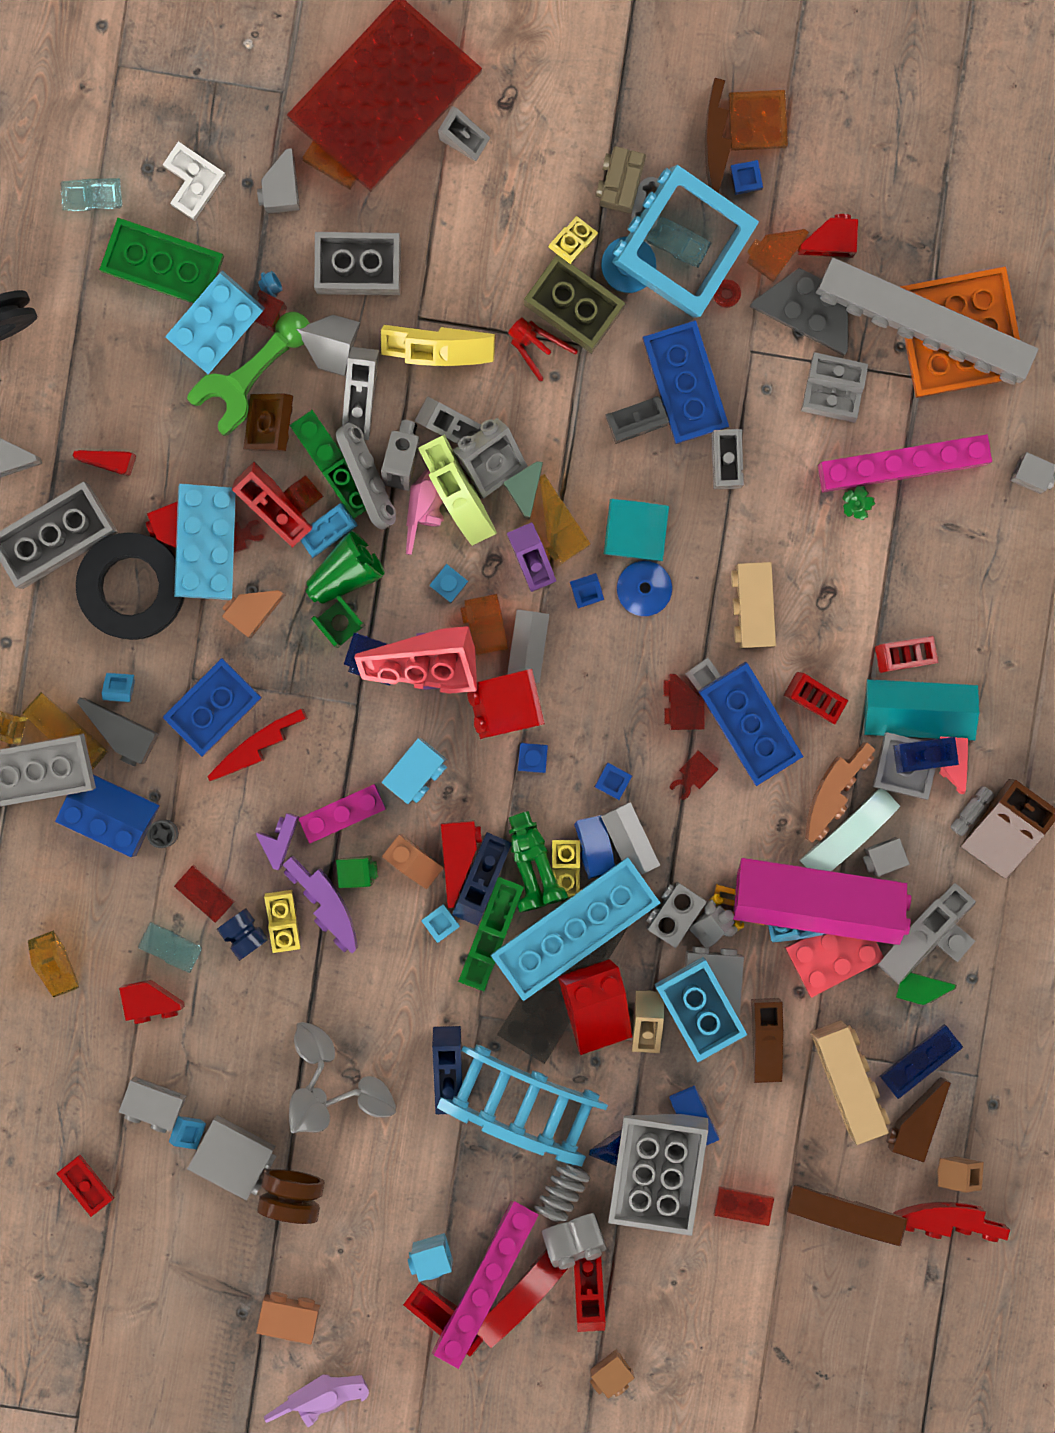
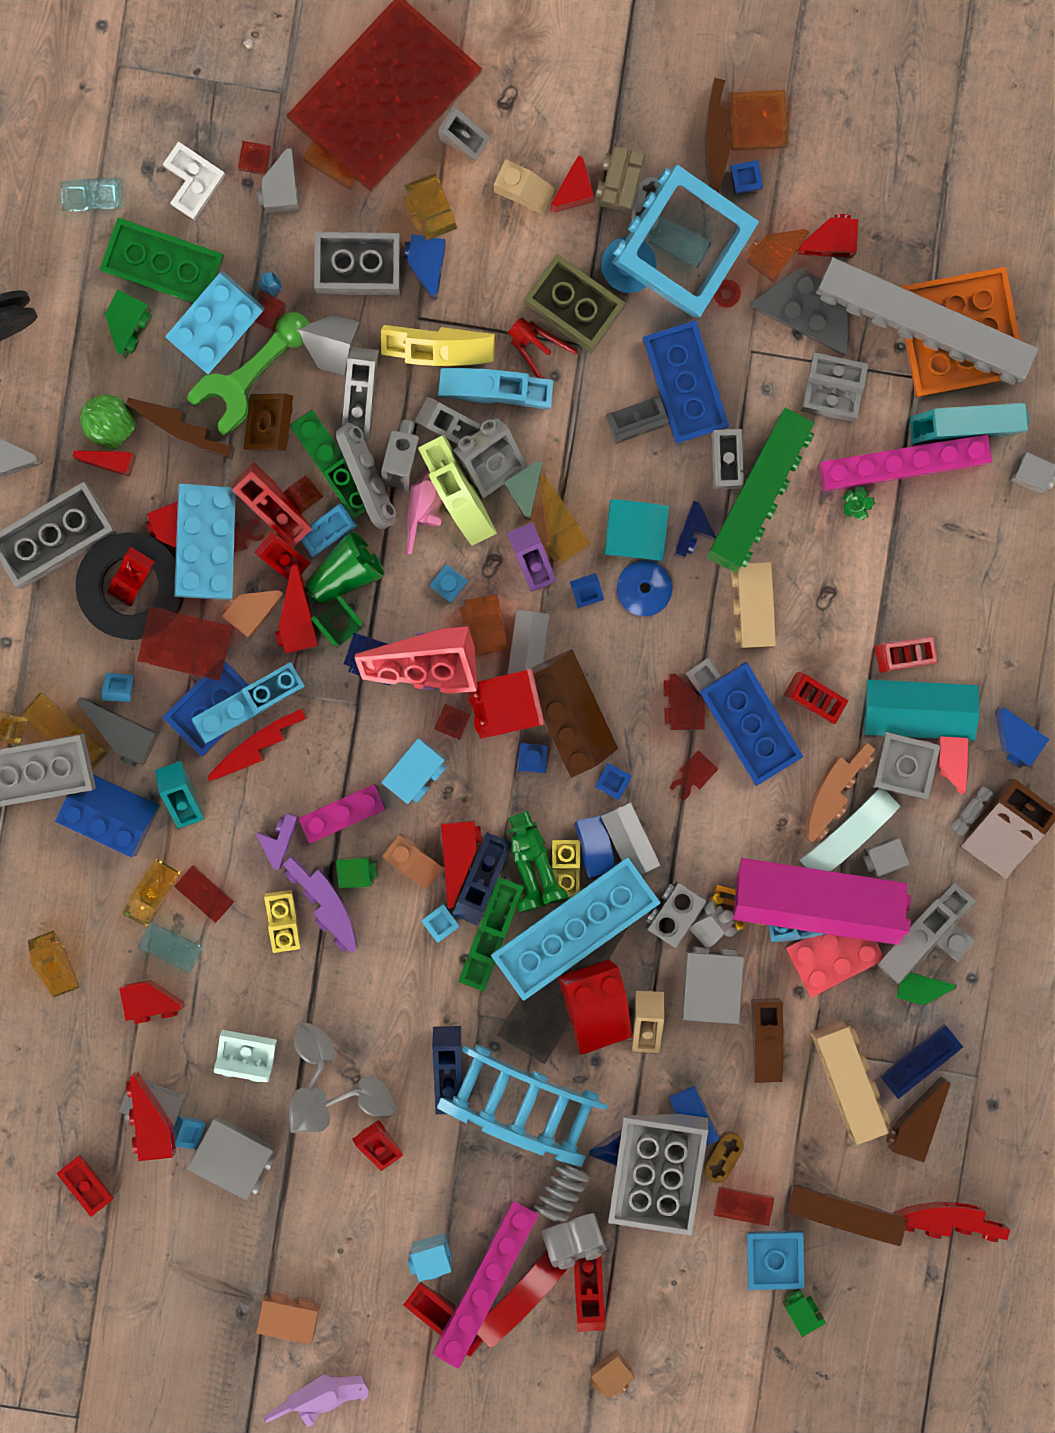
(107, 421): none -> bright green hair
(125, 320): none -> green slope
(130, 576): none -> red slope
(151, 893): none -> clear yellow slope
(152, 1126): none -> red slope
(162, 837): dark grey wheel -> none
(173, 423): none -> reddish brown slope
(179, 794): none -> teal slope
(185, 643): none -> clear red plate
(242, 934): dark blue wheel -> none
(245, 1056): none -> light aqua bracket
(248, 703): none -> medium azure slope
(254, 158): none -> clear red plate
(280, 555): none -> red slope
(290, 1196): reddish brown wheel -> none
(295, 624): none -> red slope
(378, 1145): none -> red slope
(426, 261): none -> blue slope
(430, 207): none -> clear yellow brick
(452, 721): none -> clear red plate
(495, 386): none -> medium azure slope
(523, 187): none -> tan slope
(572, 714): none -> reddish brown slope
(573, 240): light yellow slope -> none
(575, 188): none -> red slope
(695, 524): none -> clear blue slope
(700, 1009): medium azure brick -> none
(729, 1160): none -> pearl gold beam
(760, 490): none -> green brick
(775, 1260): none -> dark azure plate
(803, 1311): none -> green brick
(925, 755): clear blue brick -> none
(960, 1174): medium nougat brick -> none
(970, 421): none -> teal slope
(1018, 738): none -> blue slope

